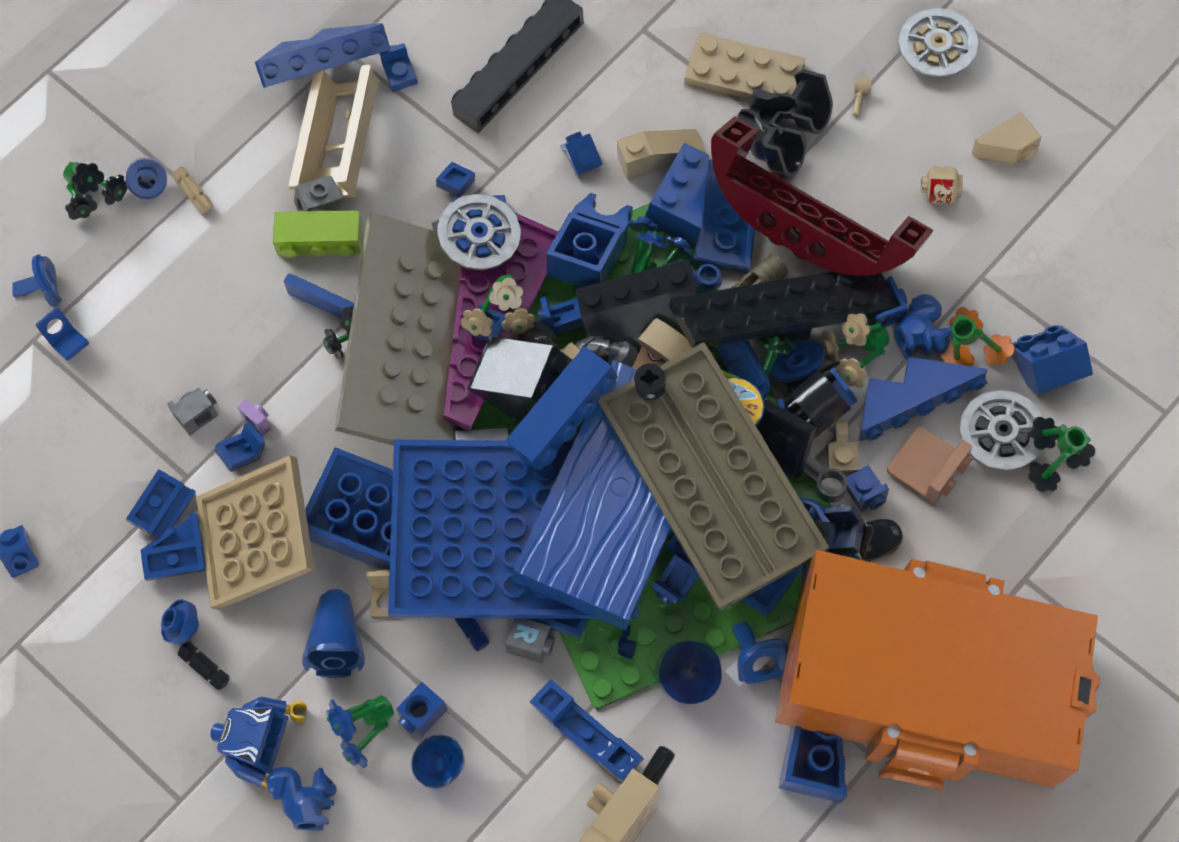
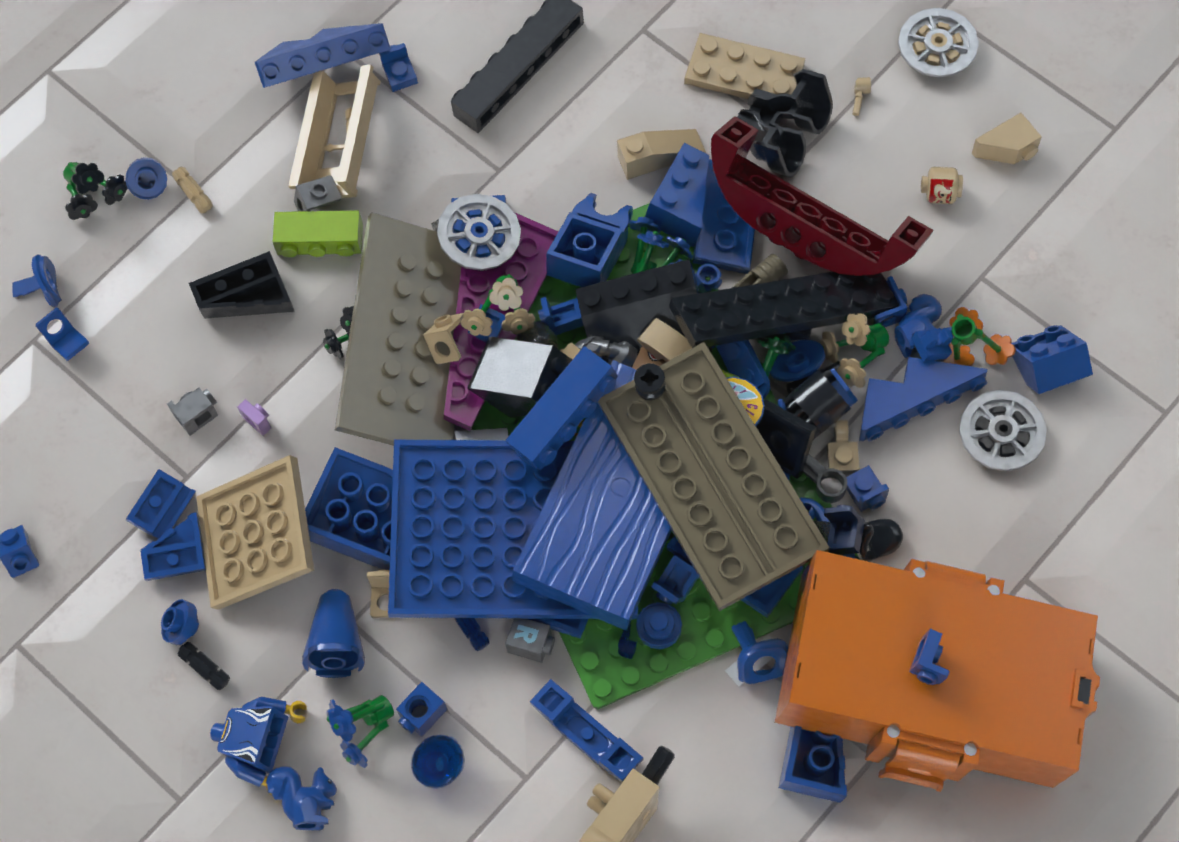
(242, 290): none -> black wedge
(242, 448): blue bracket -> none
(316, 295): blue tile -> none
(442, 333): none -> tan bracket
(455, 179): blue plate -> none
(581, 152): blue bracket -> none
(659, 625): none -> blue plate
(706, 672): clear blue brick -> none
(926, 658): none -> blue bracket
(929, 464): nougat bracket -> none
(933, 343): none -> blue tile
(1073, 447): black plant -> none

